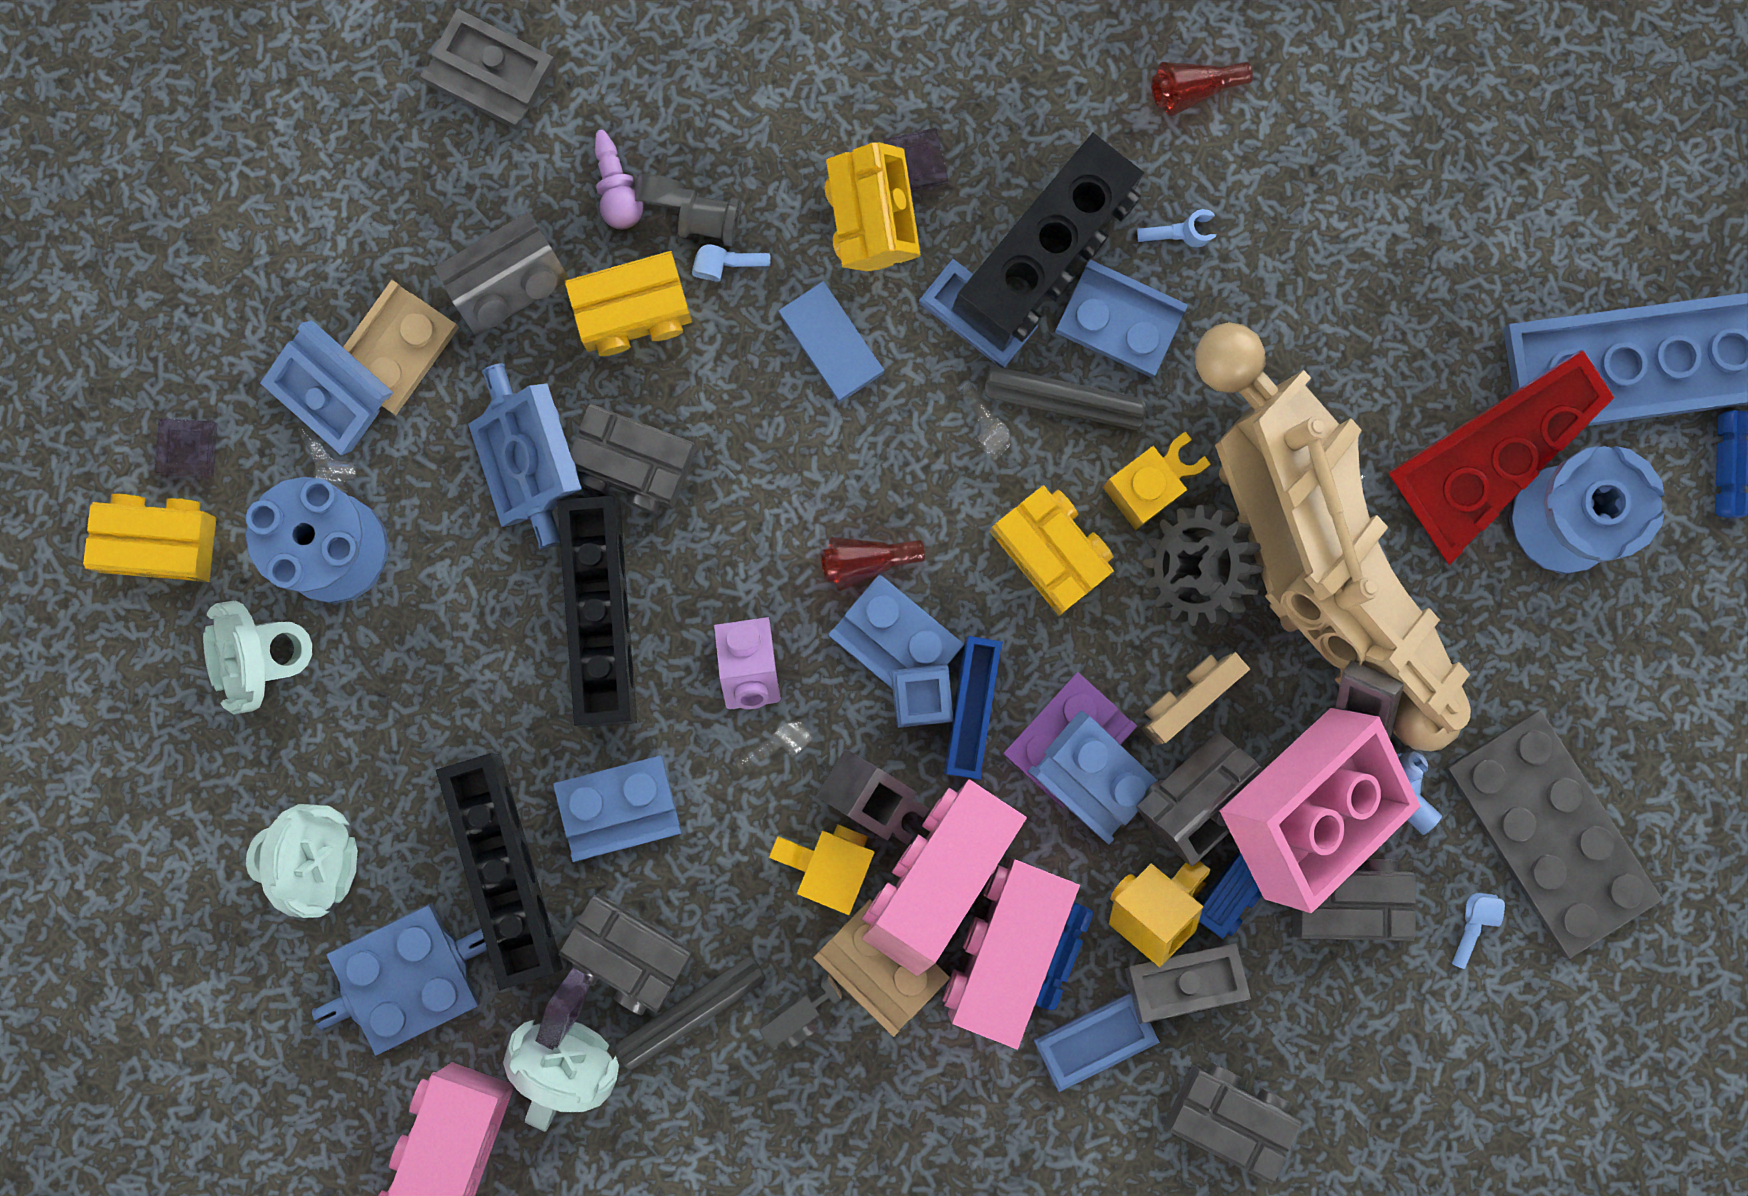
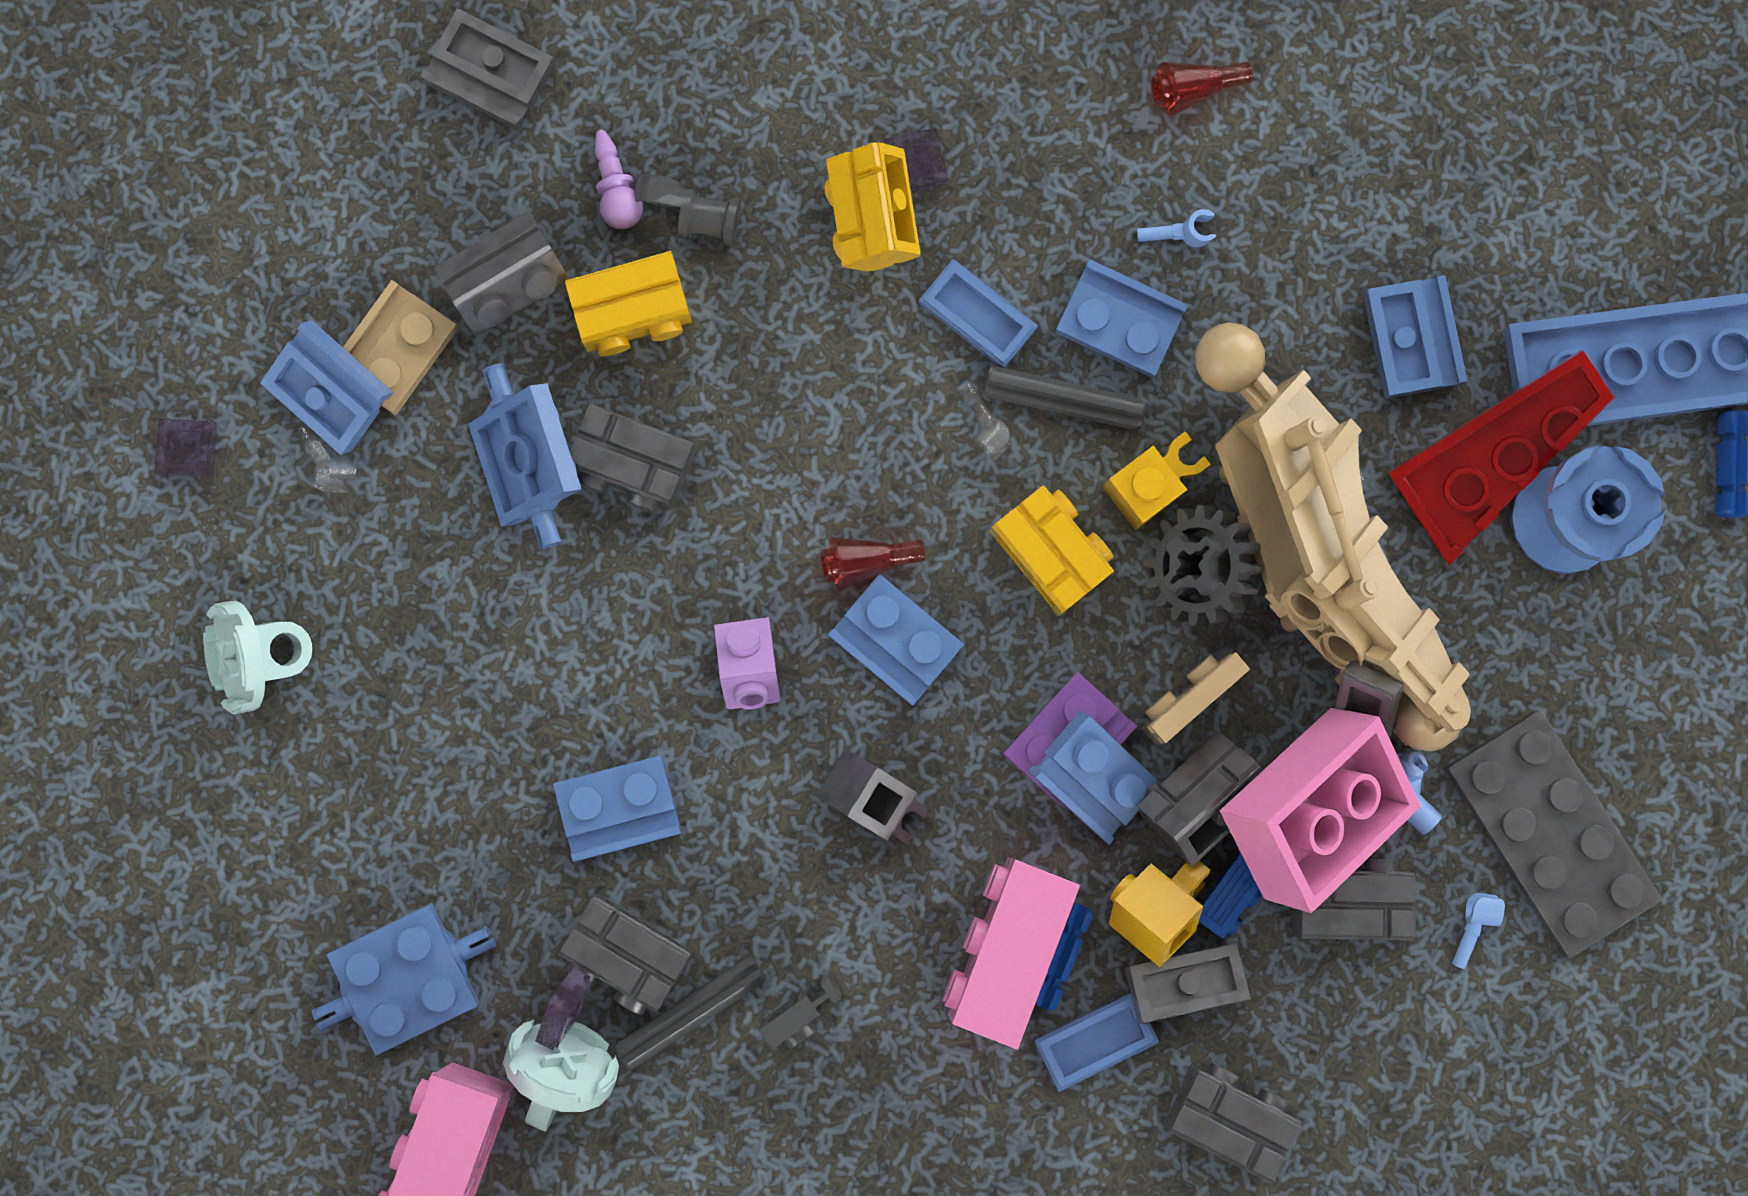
(150, 540): yellow brick -> none
(304, 860): light aqua tile -> none
(316, 540): medium blue piece -> none
(499, 870): black brick -> none
(597, 612): black brick -> none
(712, 258): light blue hand -> none
(791, 737): clear hand -> none
(831, 342): medium blue tile -> none
(832, 869): yellow brick -> none
(874, 979): tan plate -> none
(922, 695): medium blue tile -> none
(941, 876): bright pink brick -> none
(972, 707): blue piece -> none
(1091, 173): black brick -> none
(1414, 337): none -> medium blue plate

